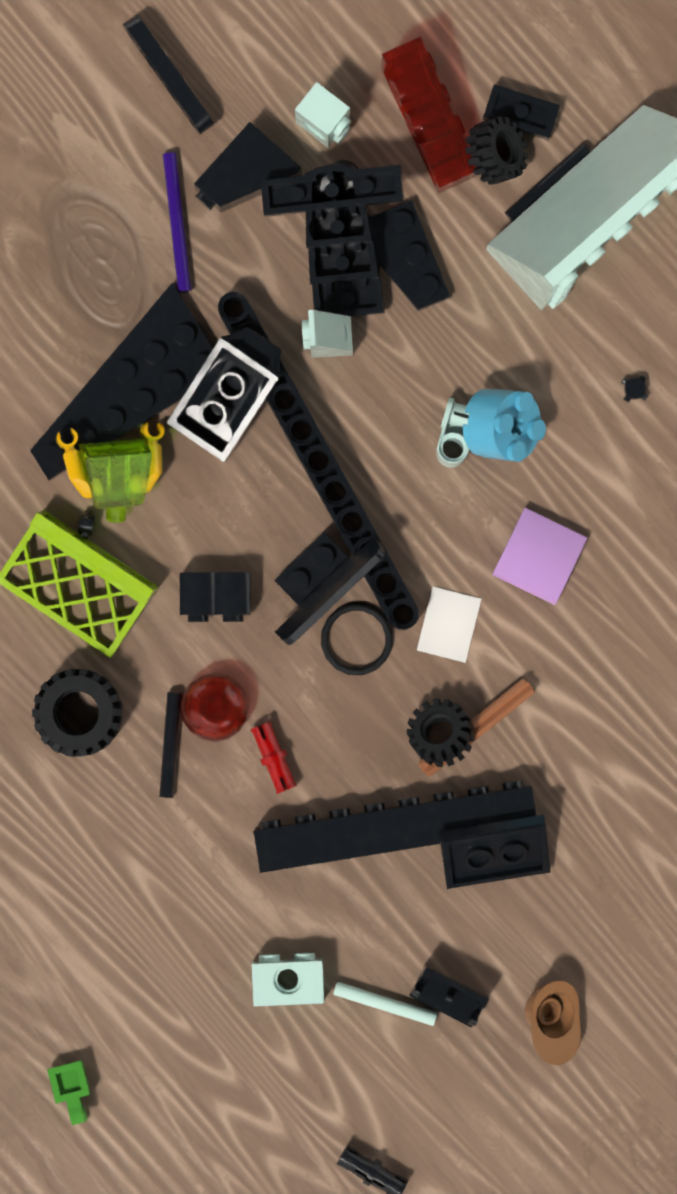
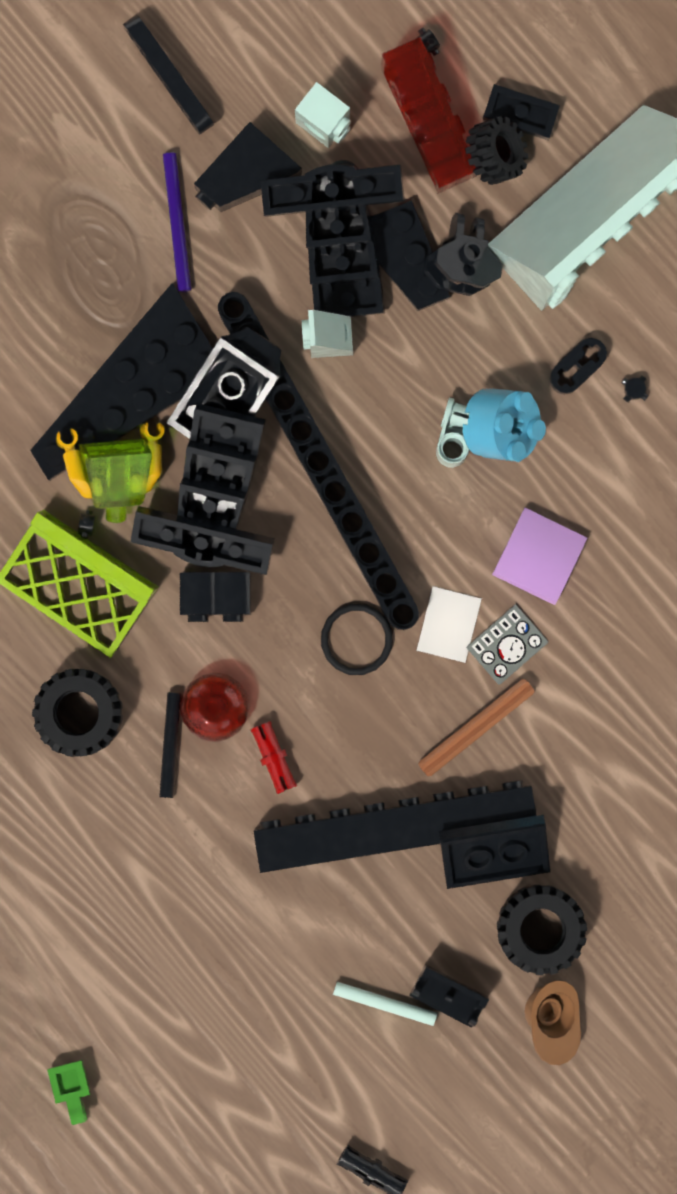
(212, 496): none -> black slope
(268, 990): light aqua brick -> none
(321, 580): black plate -> none
(429, 40): none -> black piece
(430, 717): black tyre -> none
(463, 260): none -> black hinge
(507, 644): none -> sticker
(547, 182): black bar -> none
(567, 947): none -> black tyre
(572, 360): none -> black beam

